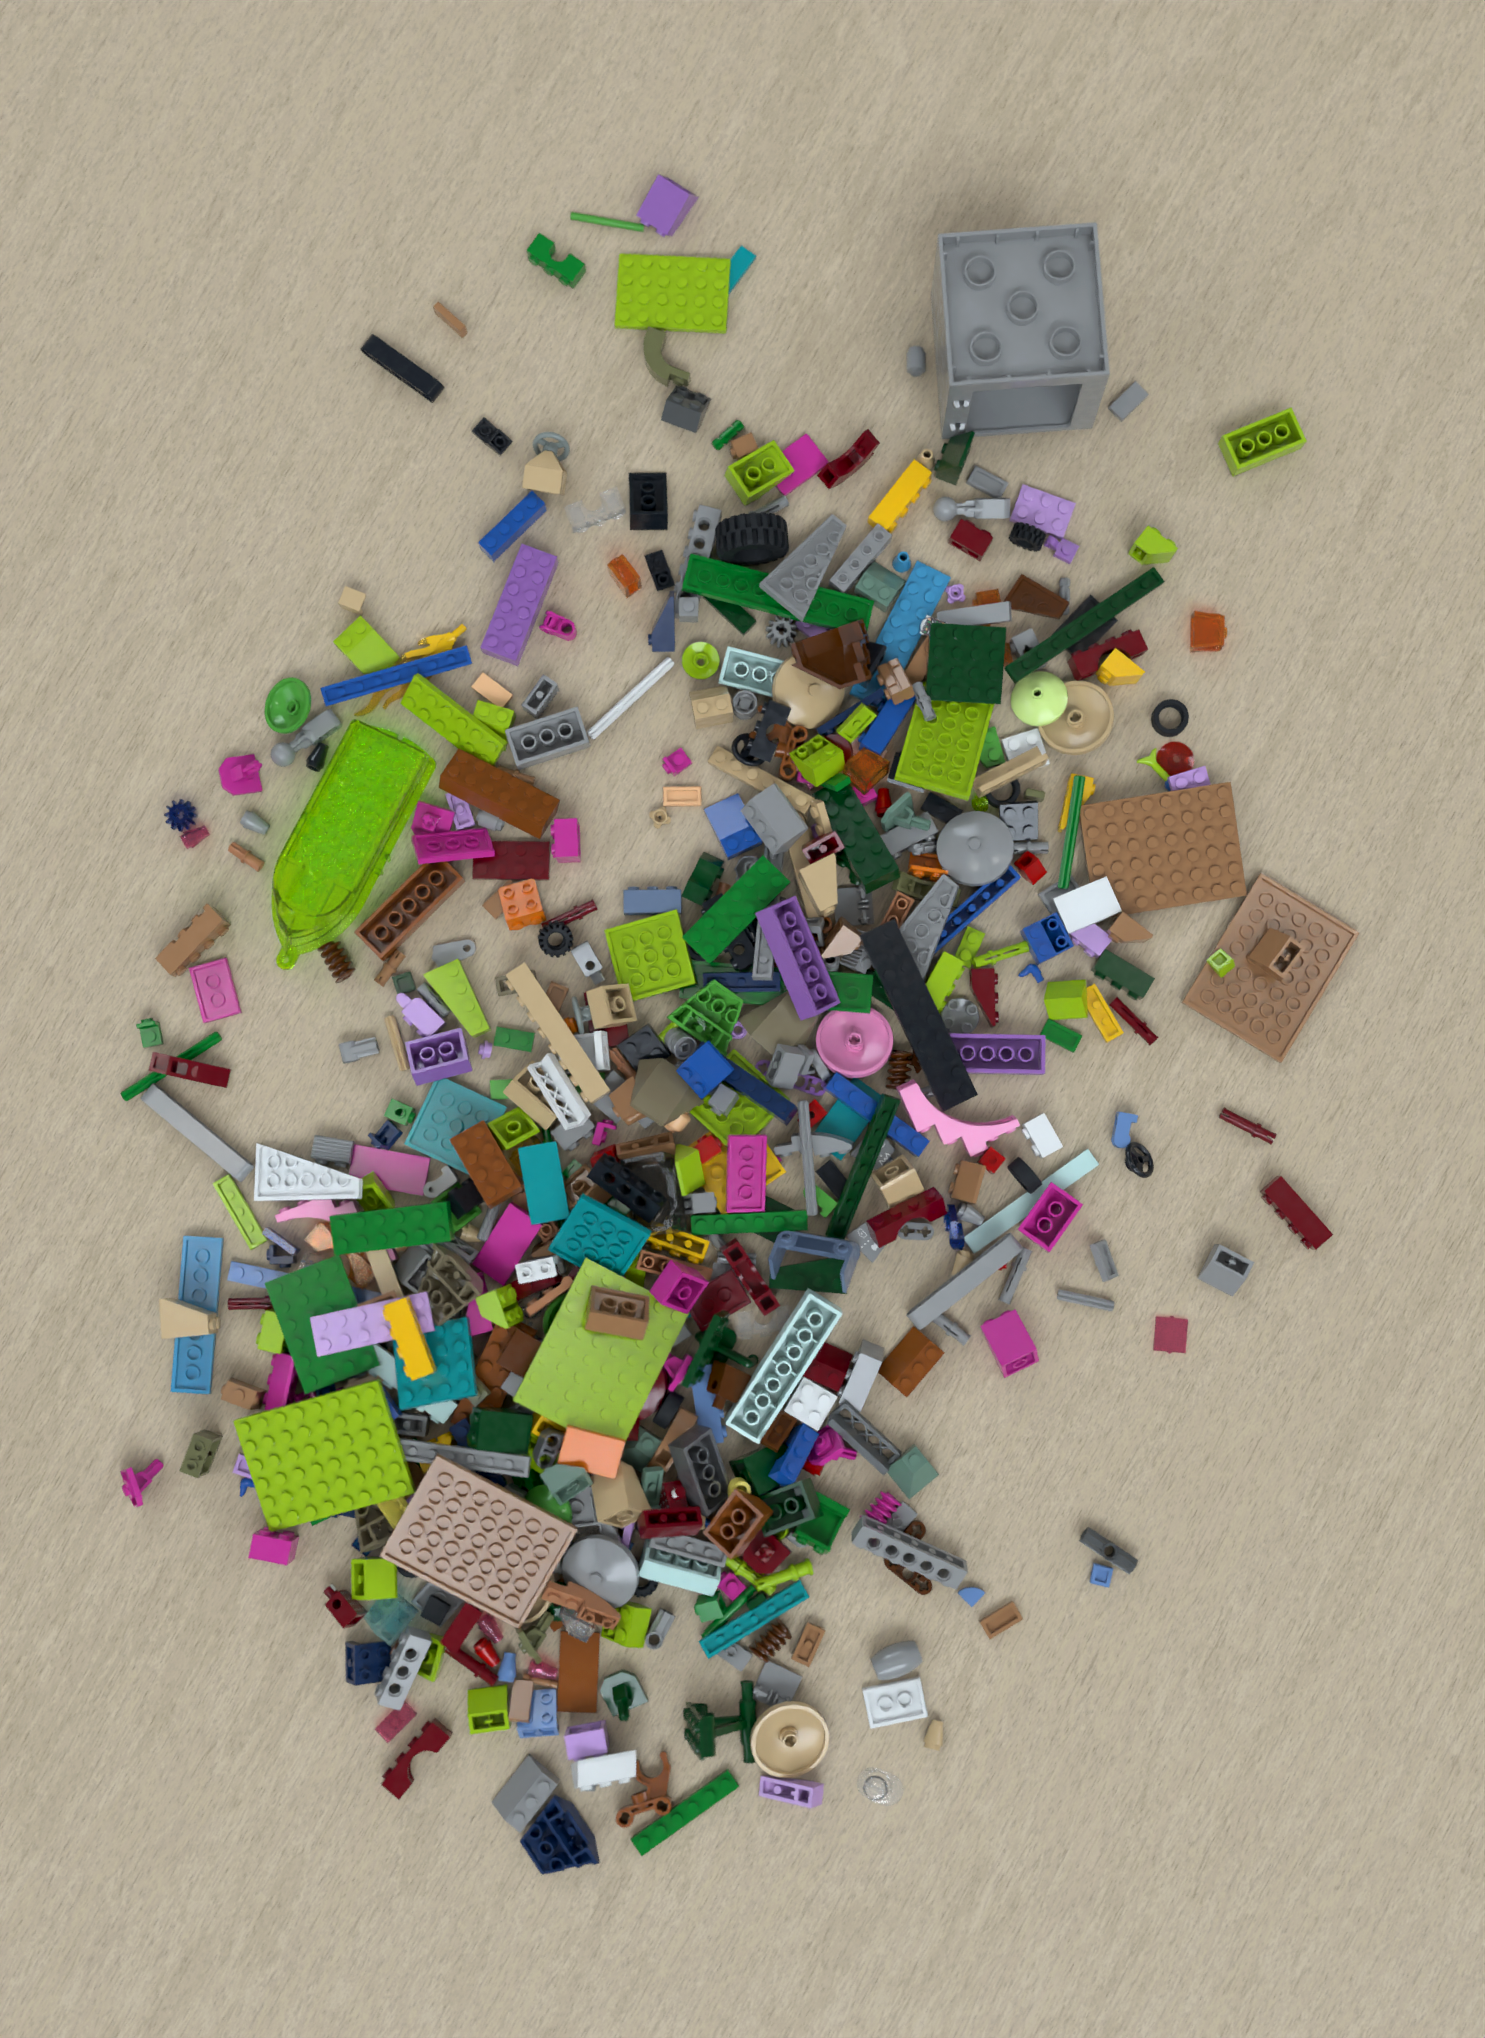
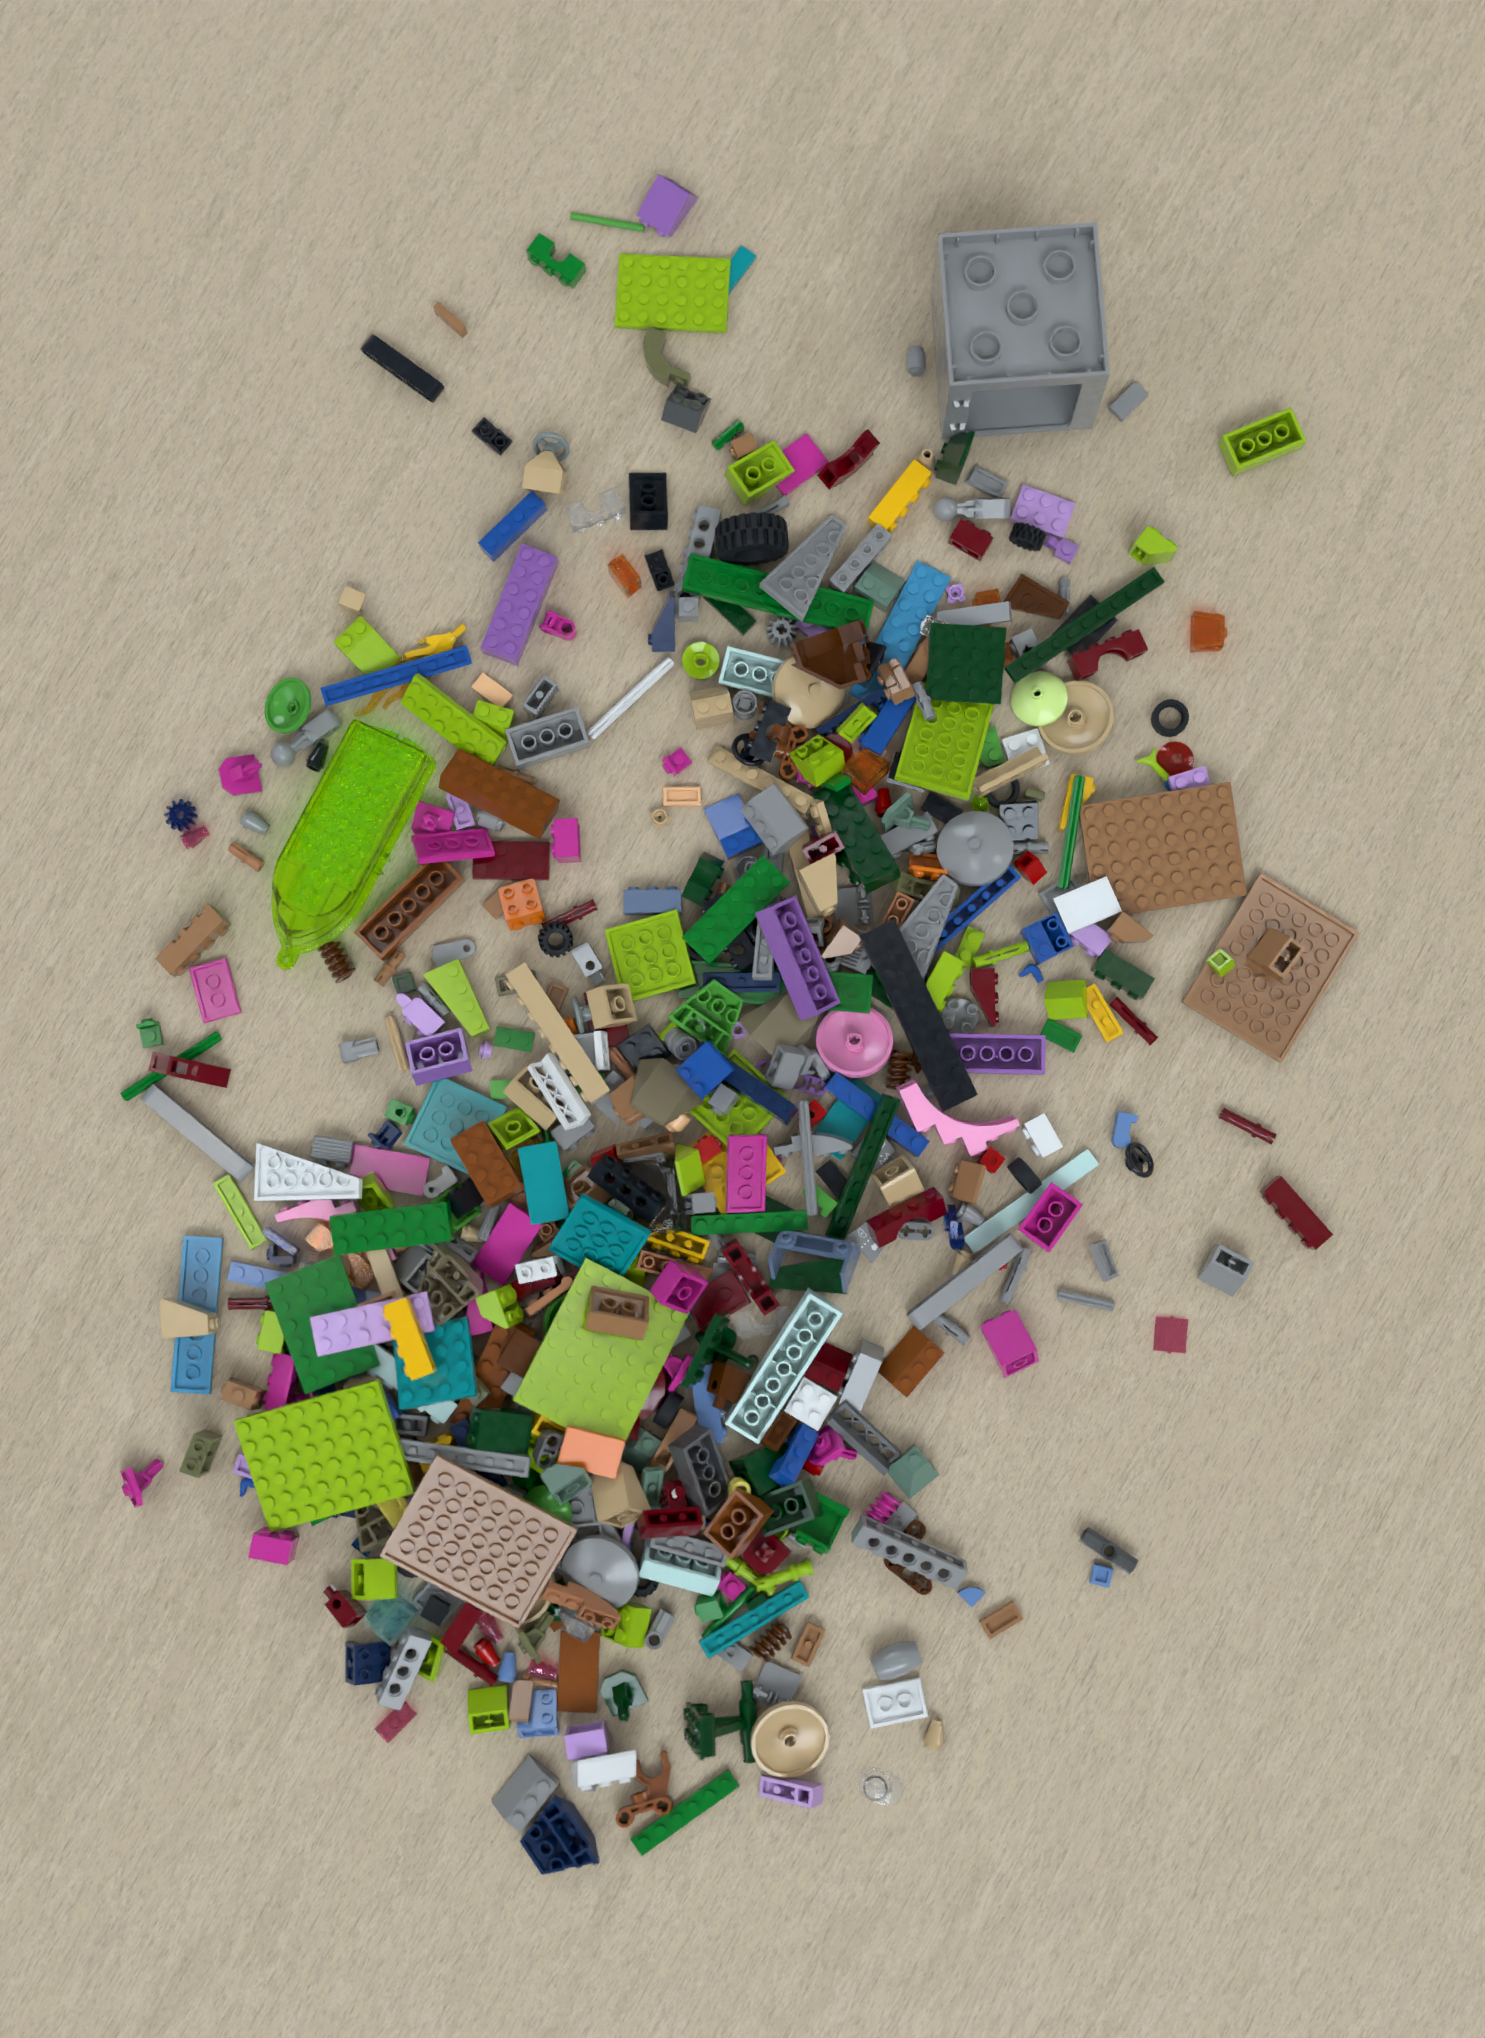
(400, 1777): dark red arch -> none
(600, 1135): dark pink bracket -> none
(899, 565): dark azure cone -> none
(1119, 670): yellow slope -> none

